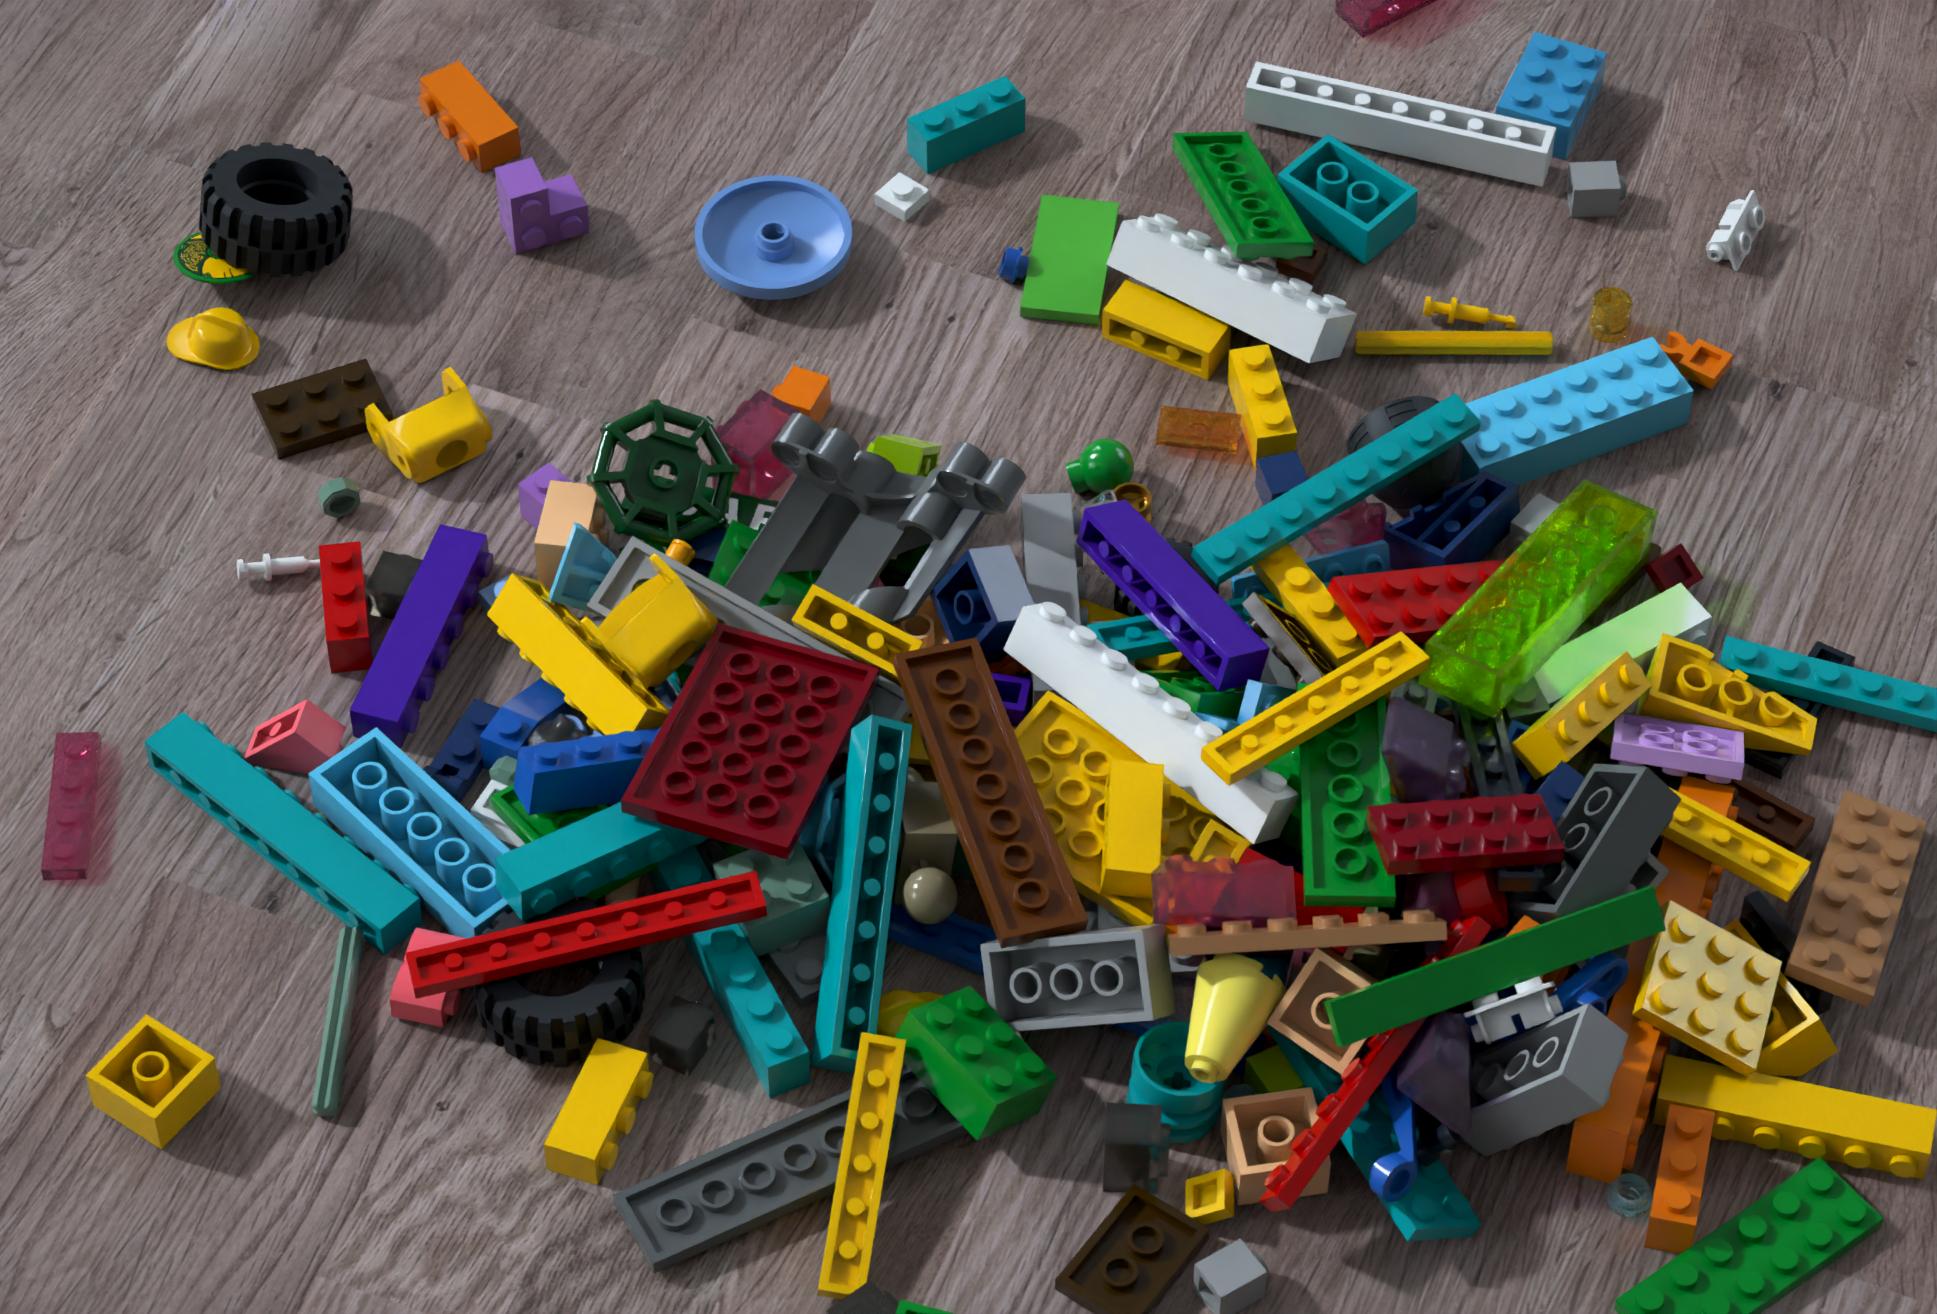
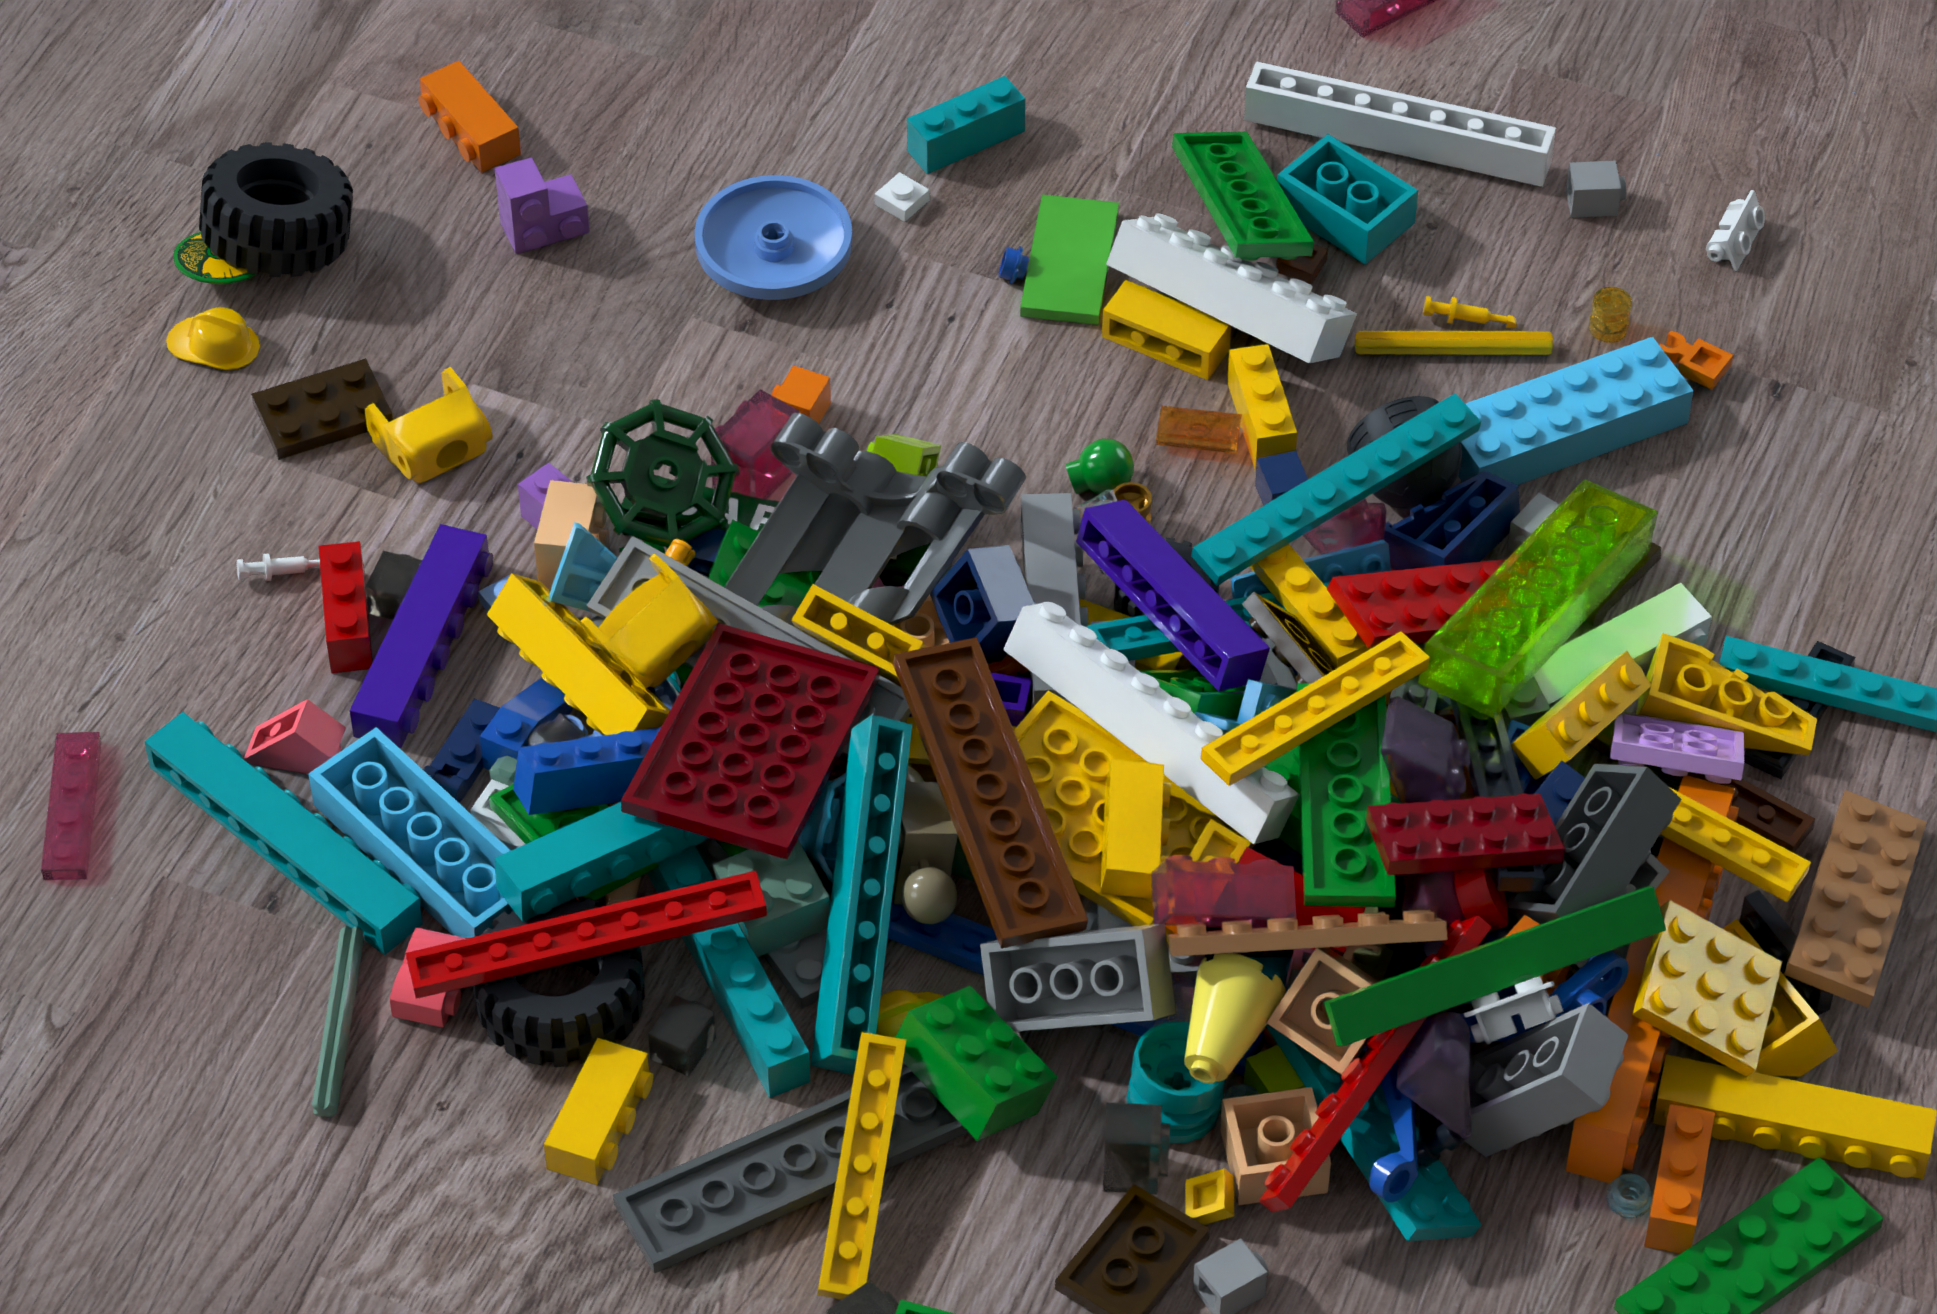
(153, 1081): yellow brick -> none
(338, 497): sand green tile -> none
(1554, 87): dark azure brick -> none
(1673, 568): dark red plate -> none

